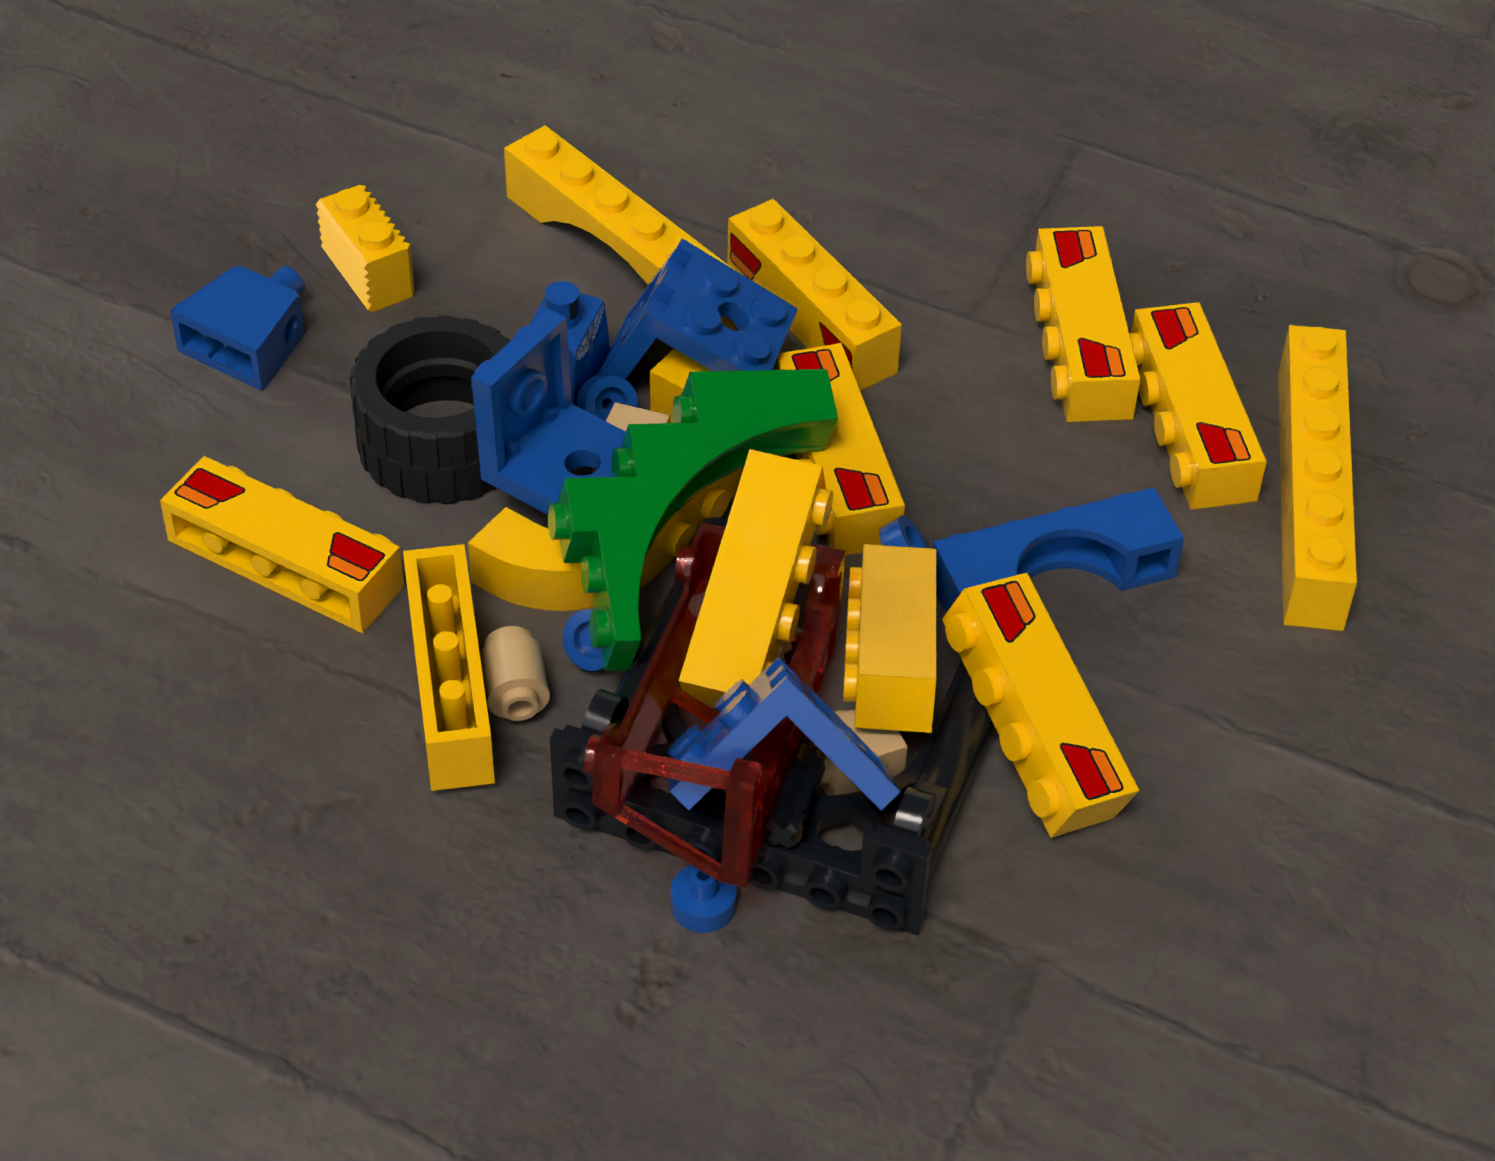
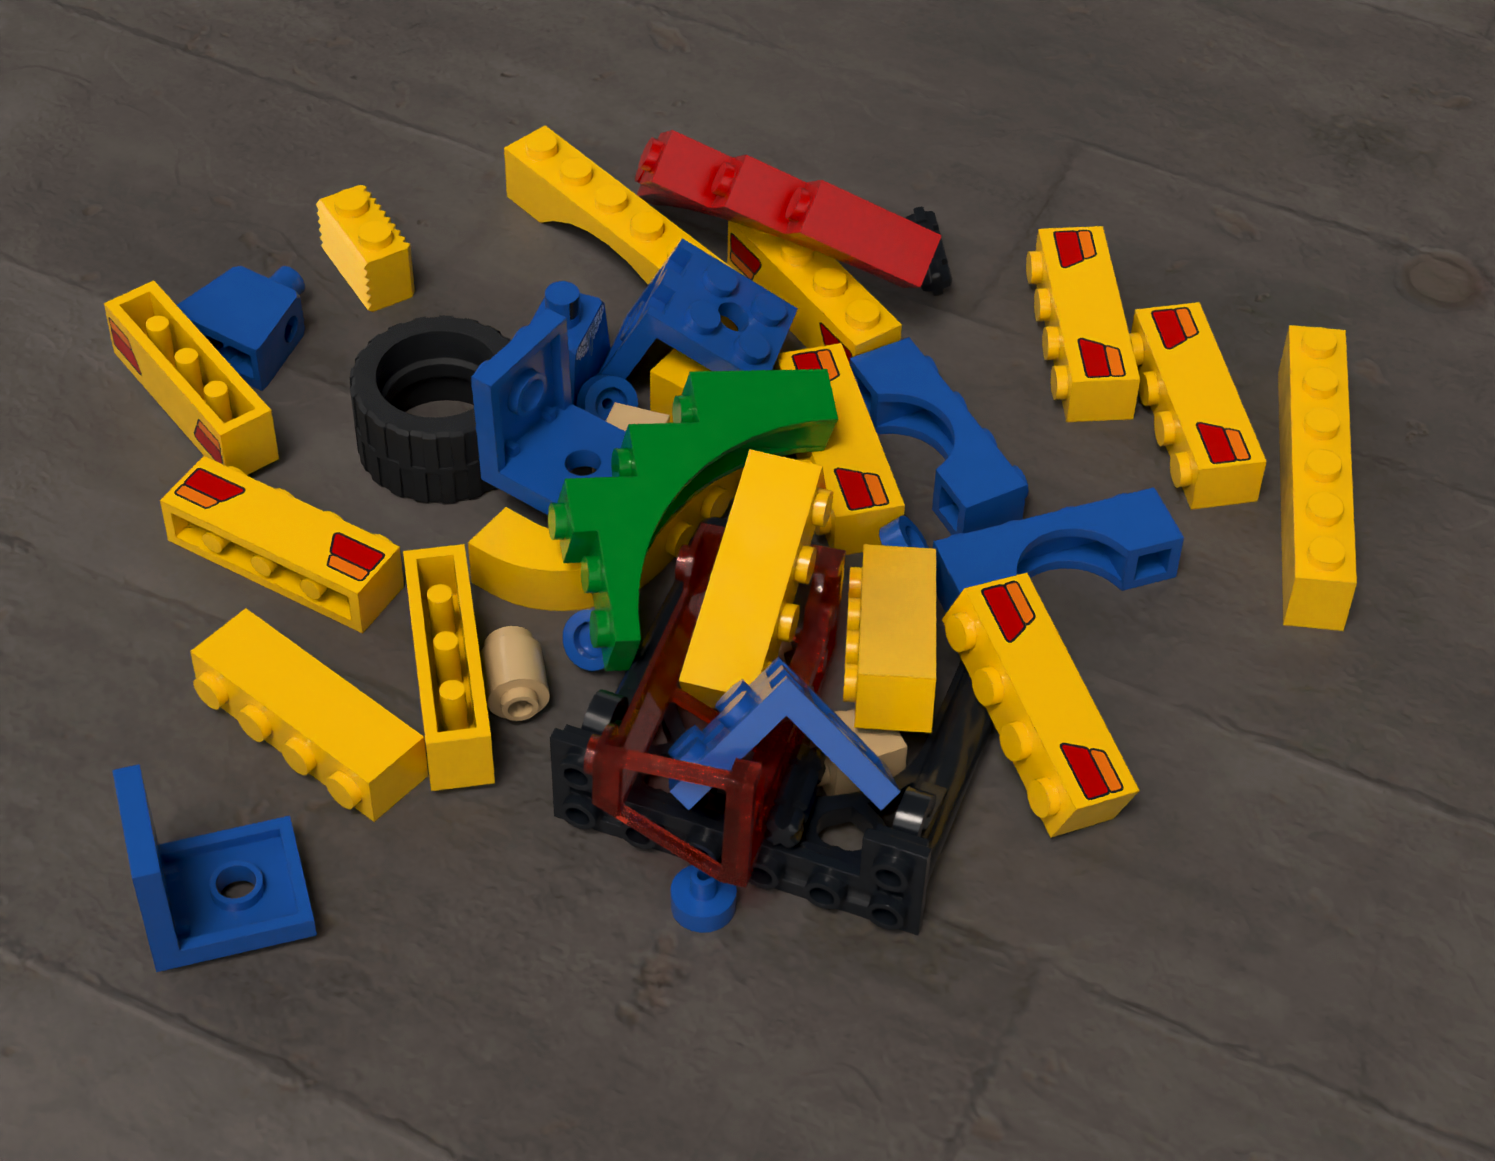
(183, 880): none -> blue bracket
(191, 379): none -> yellow brick
(309, 715): none -> yellow brick
(810, 214): none -> red arch
(910, 398): none -> blue arch
(938, 273): none -> black axle

